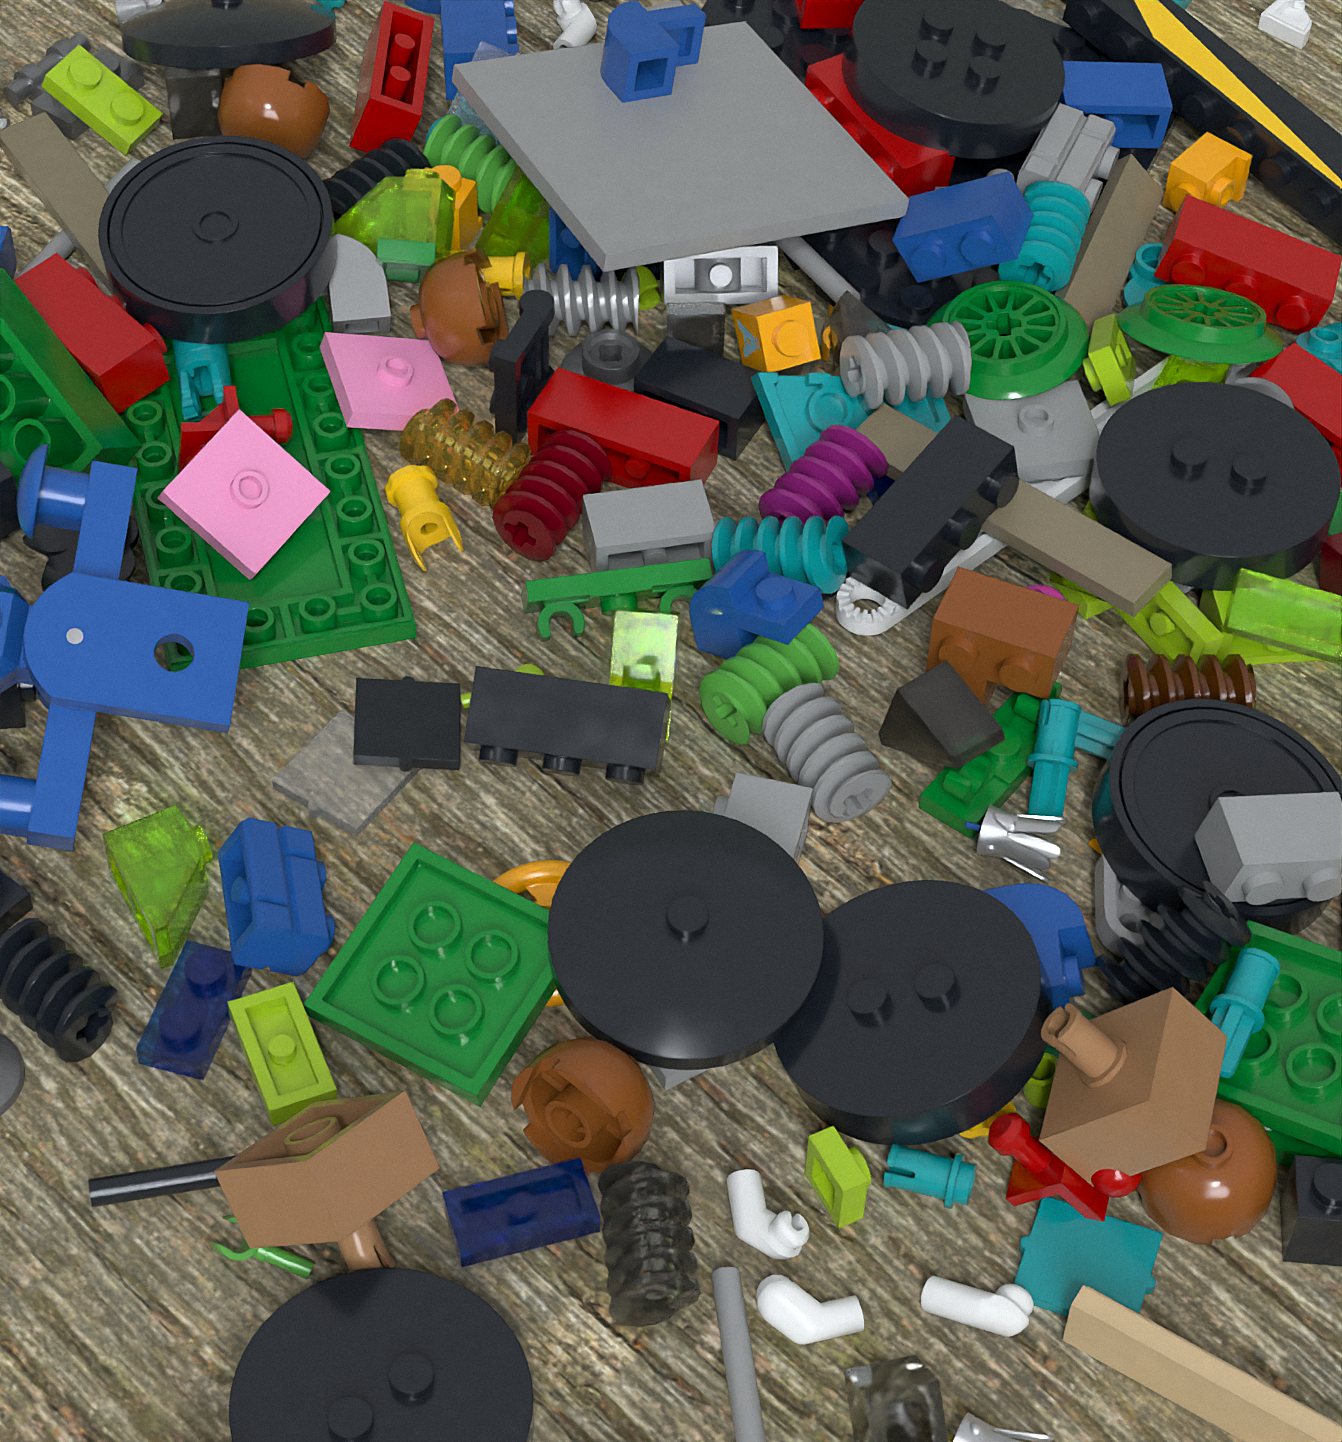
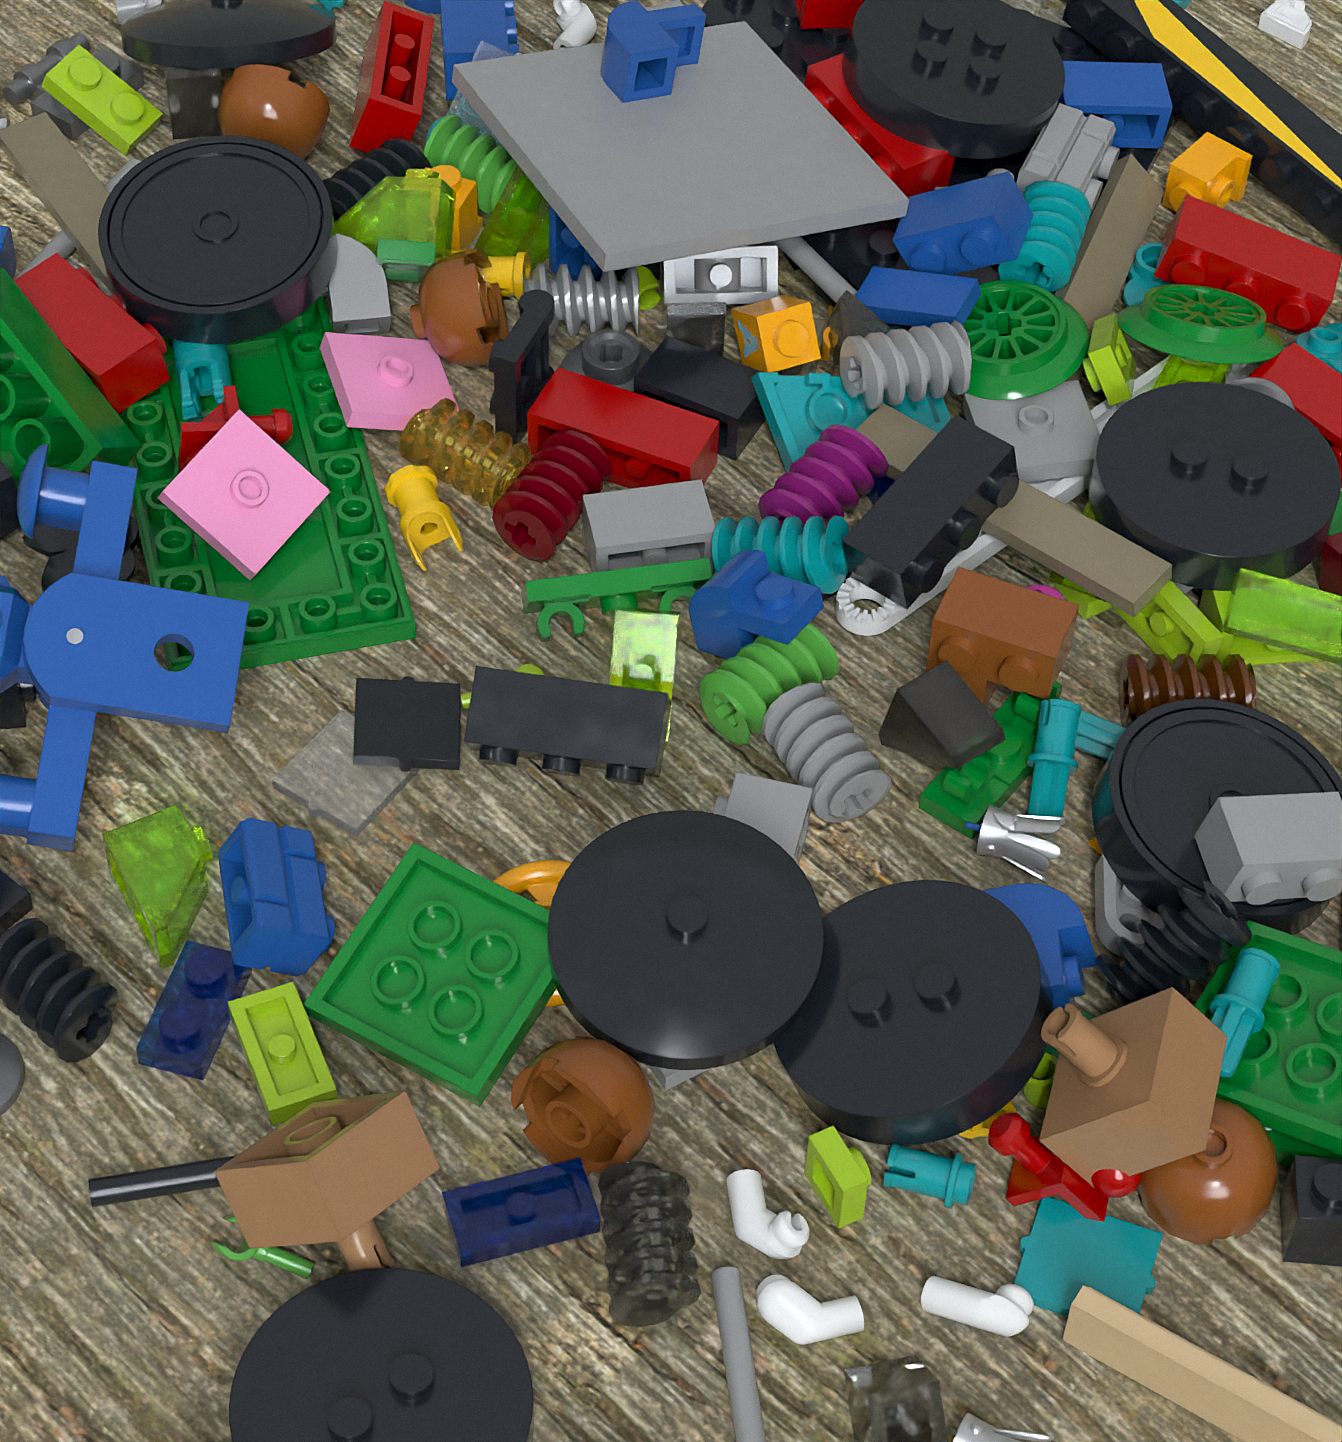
(918, 297): none -> blue tile

